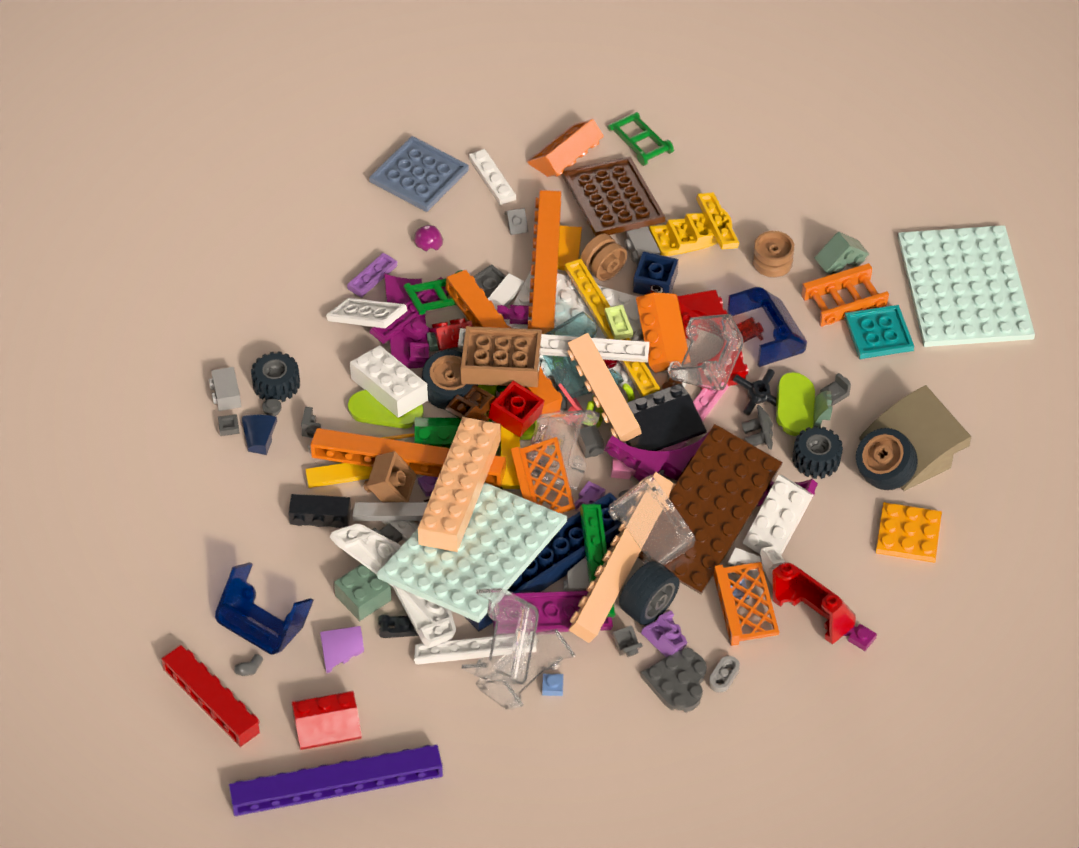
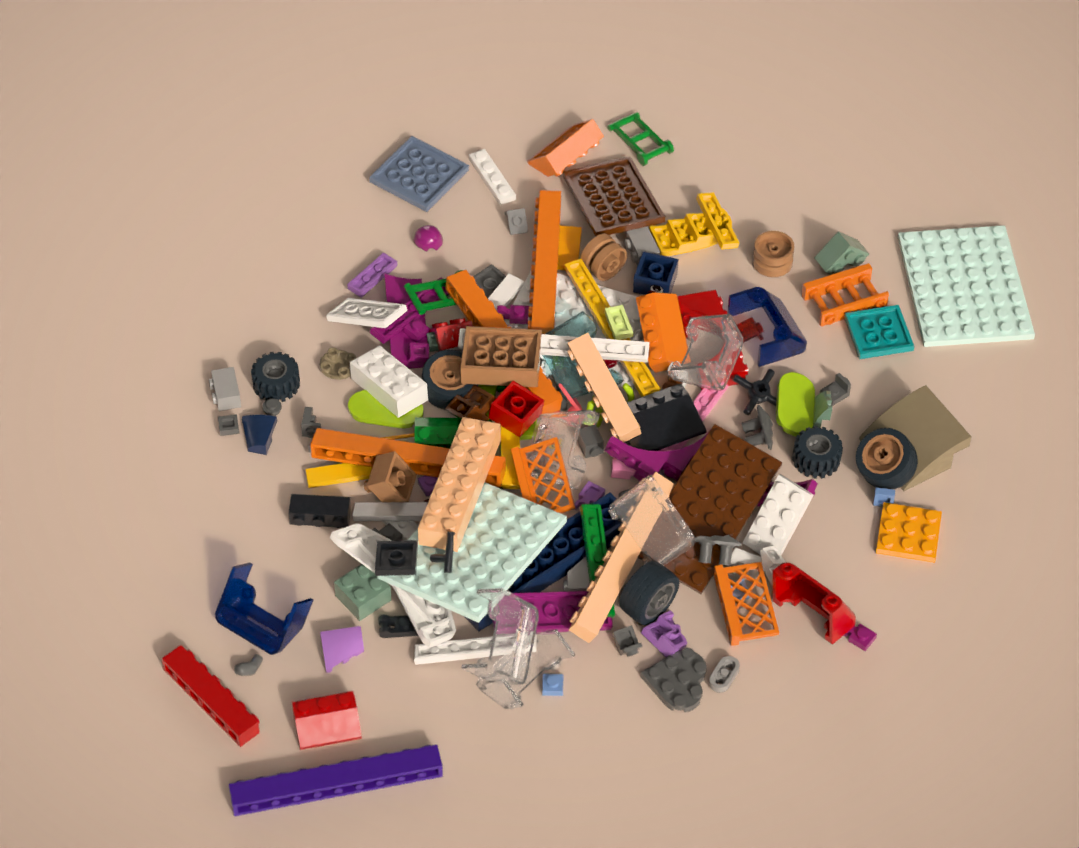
(336, 363): none -> dark tan dish
(396, 558): none -> black plate
(447, 558): none -> black piece
(726, 543): none -> dark grey connector
(883, 495): none -> medium blue plate

